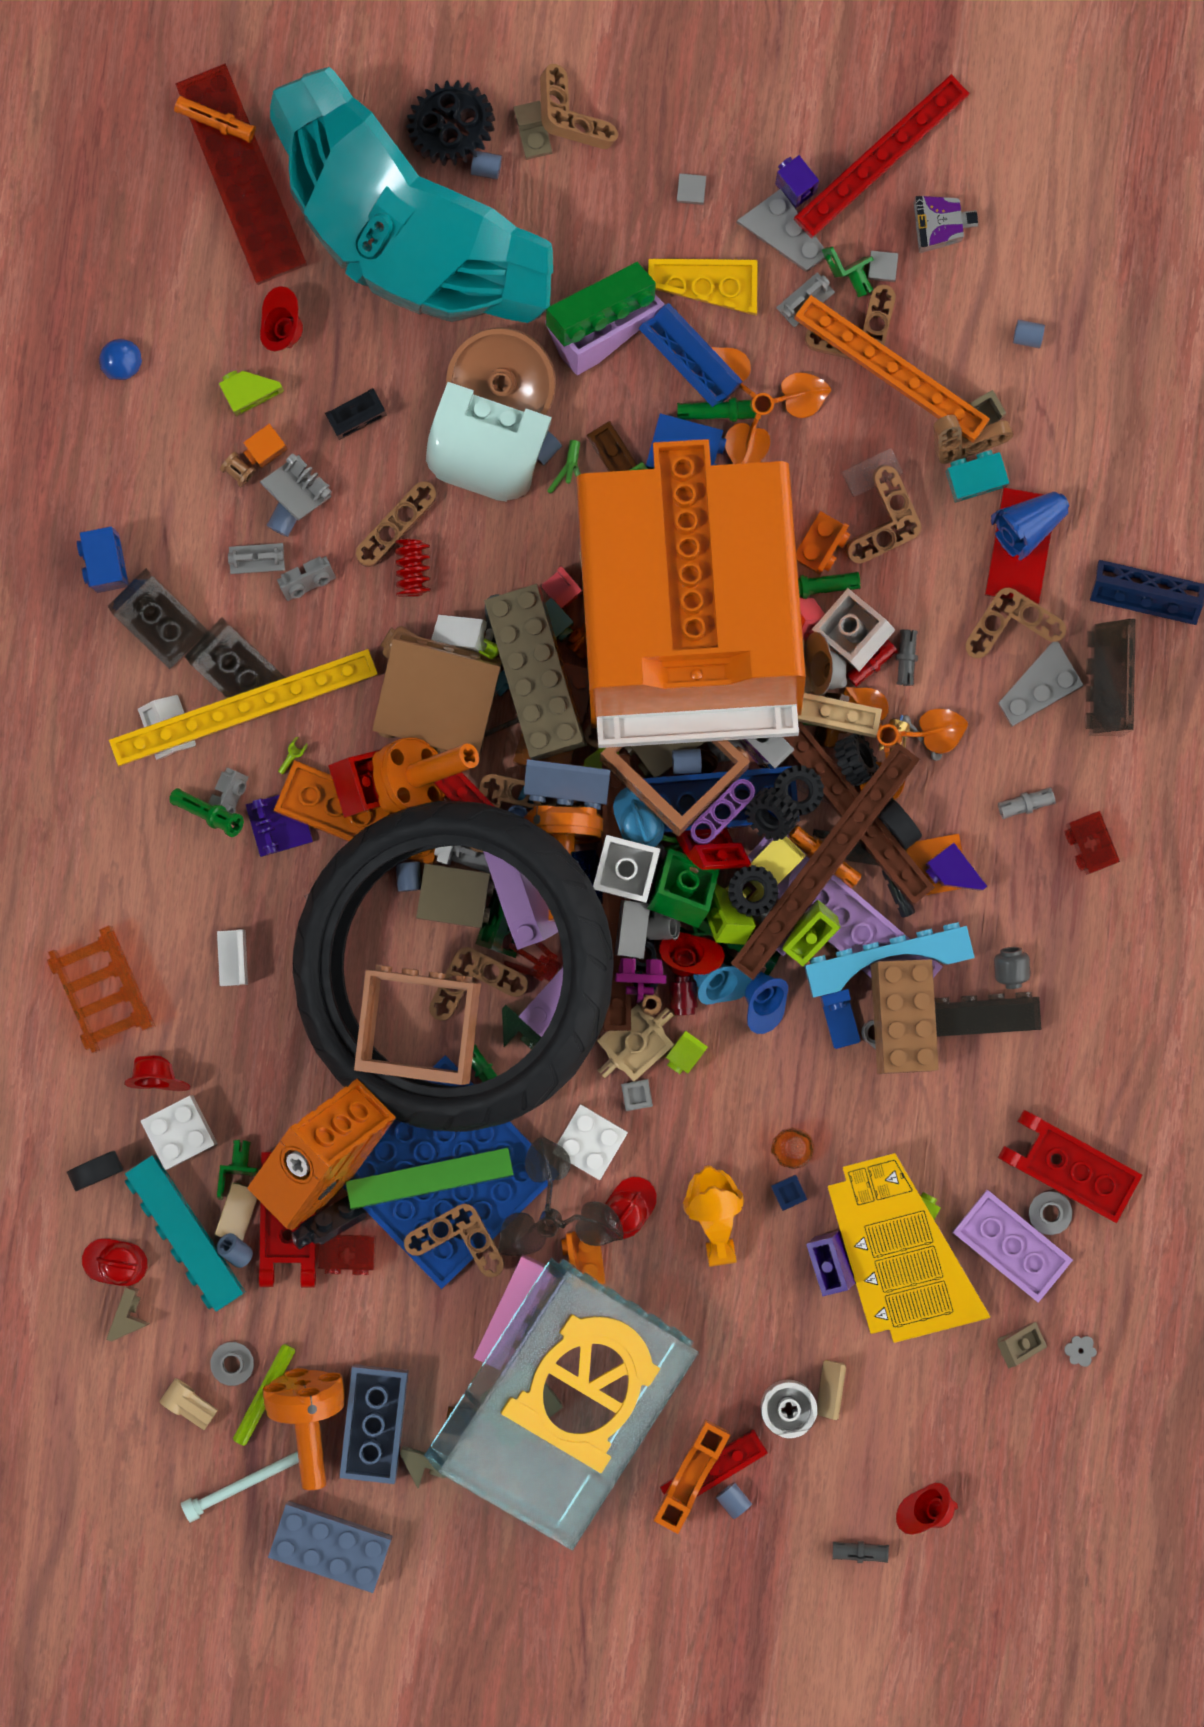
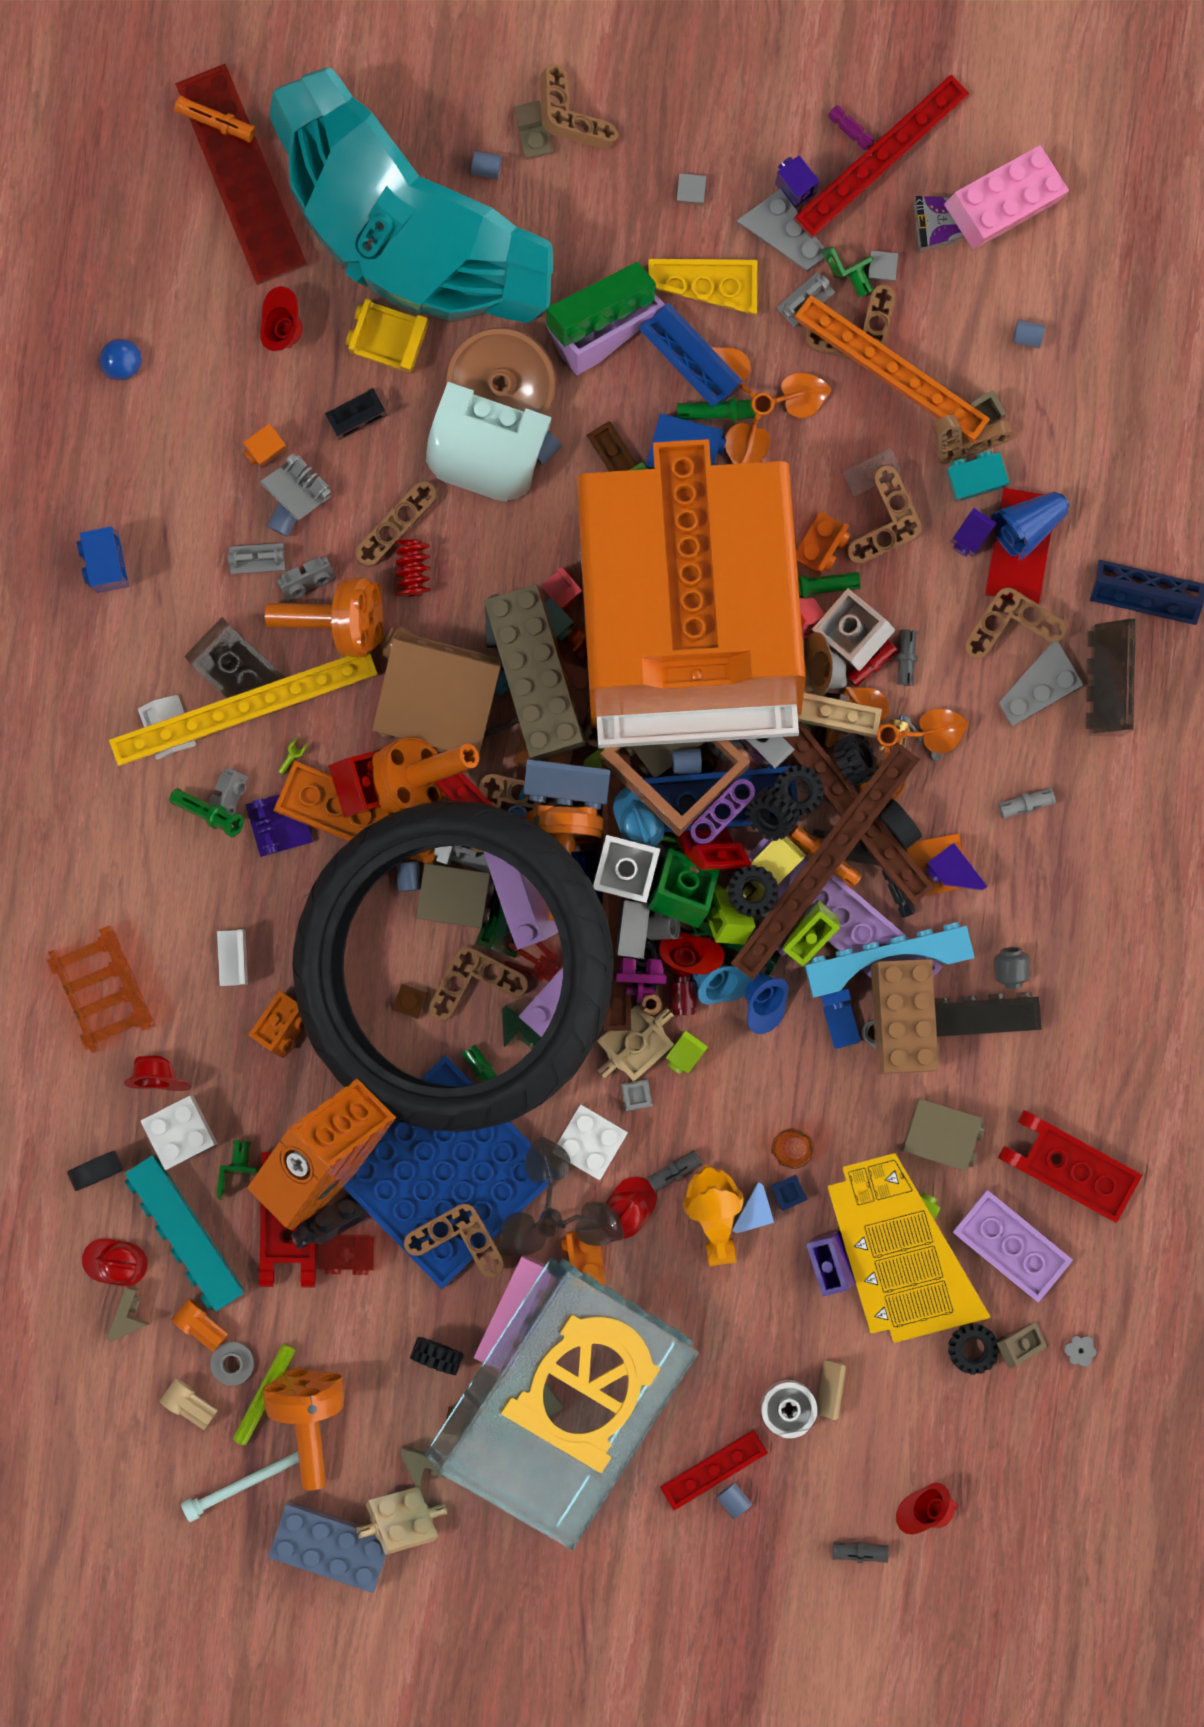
(157, 618): clear smoke slope -> none
(194, 1321): none -> orange piece
(234, 1250): sand blue piece -> none
(236, 1211): tan slope -> none
(237, 469): medium nougat bush -> none
(248, 390): lime slope -> none
(279, 1025): none -> orange bracket
(352, 616): none -> orange piece
(368, 1017): nougat window -> none
(374, 1424): sand blue brick -> none
(387, 336): none -> yellow panel
(401, 1520): none -> tan plate
(409, 1001): none -> reddish brown plate
(429, 1178): bright green tile -> none
(434, 140): black gear -> none
(436, 1356): none -> black tyre
(462, 632): white hinge -> none
(491, 650): lime hand -> none
(571, 465): bright green plant -> none
(674, 1171): none -> dark grey pin
(691, 1476): orange arch -> none
(754, 1212): none -> light blue slope
(851, 127): none -> magenta axle
(943, 1135): none -> dark tan brick
(972, 533): none -> dark purple slope
(990, 1349): none -> black tyre
(1006, 197): none -> bright pink brick
(1036, 1213): light grey piece -> none
(1104, 851): clear red brick -> none

